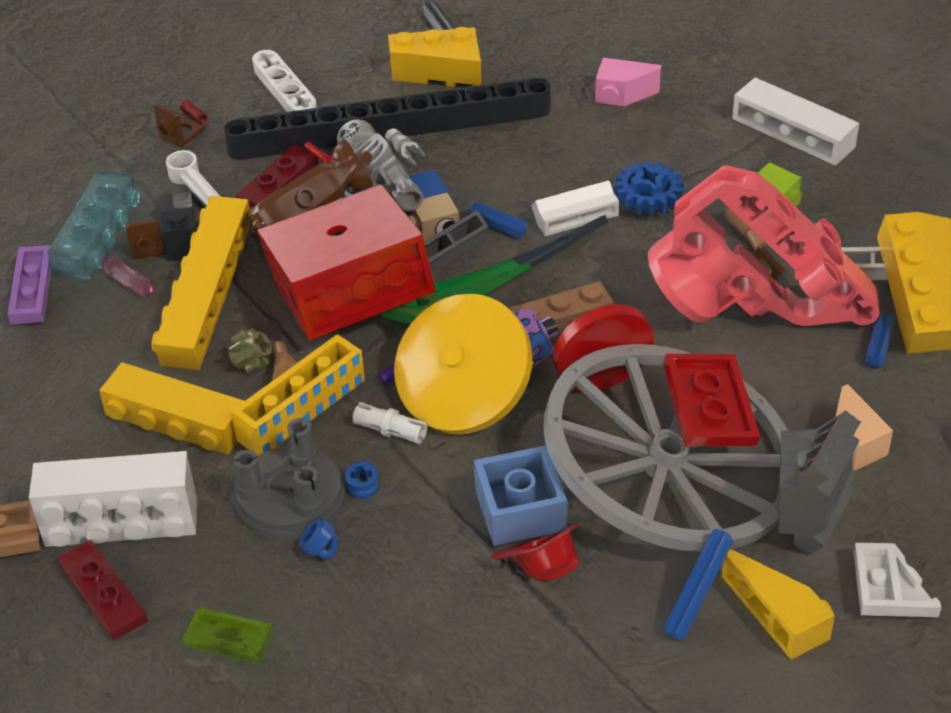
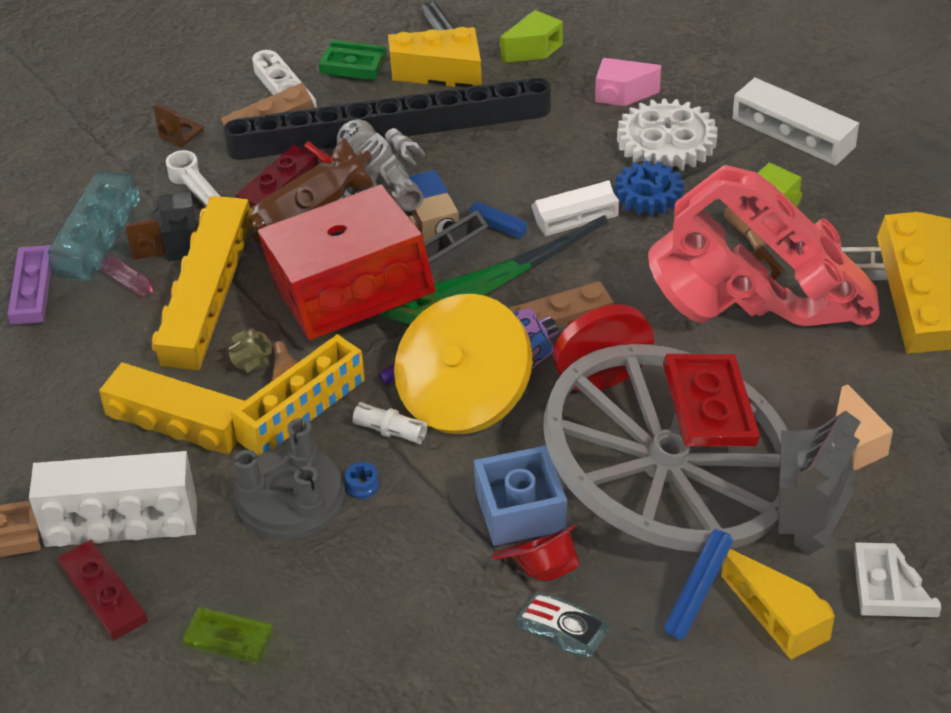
(193, 112): red piece -> none
(289, 100): none -> medium nougat plate
(317, 537): blue tile -> none
(352, 60): none -> green plate
(532, 38): none -> lime slope
(568, 624): none -> slope
(667, 134): none -> white gear
(879, 340): blue axle -> none

